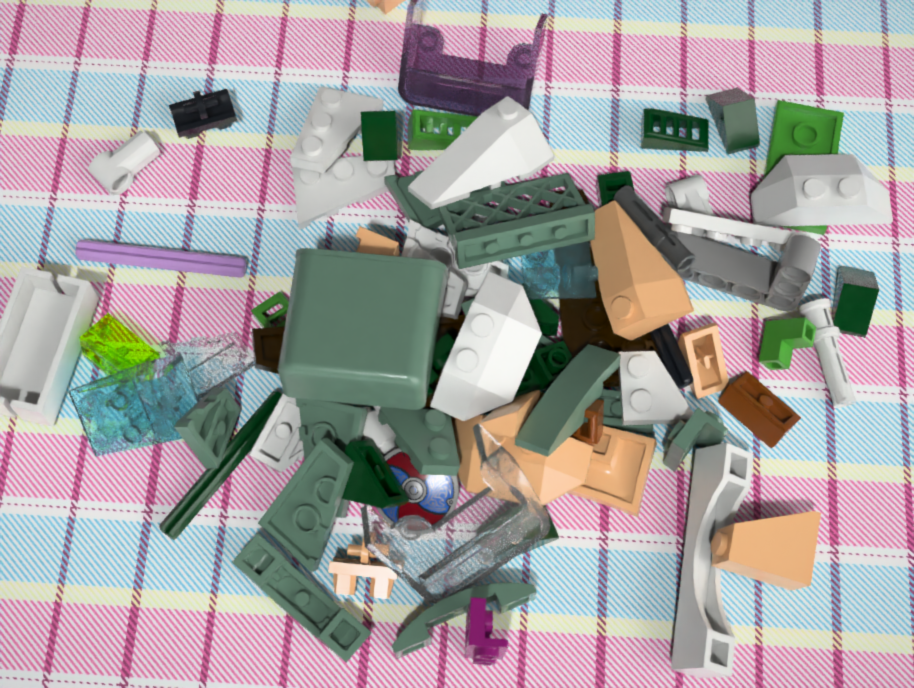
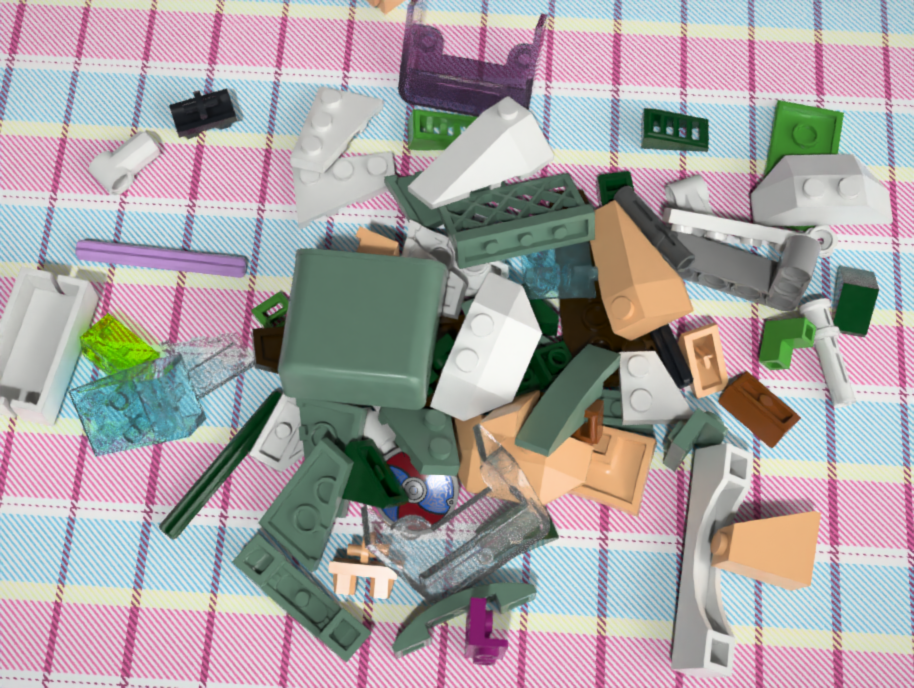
(209, 426): sand green wing -> none
(379, 135): dark green slope -> none
(735, 119): slope -> none
(828, 235): none -> white plate

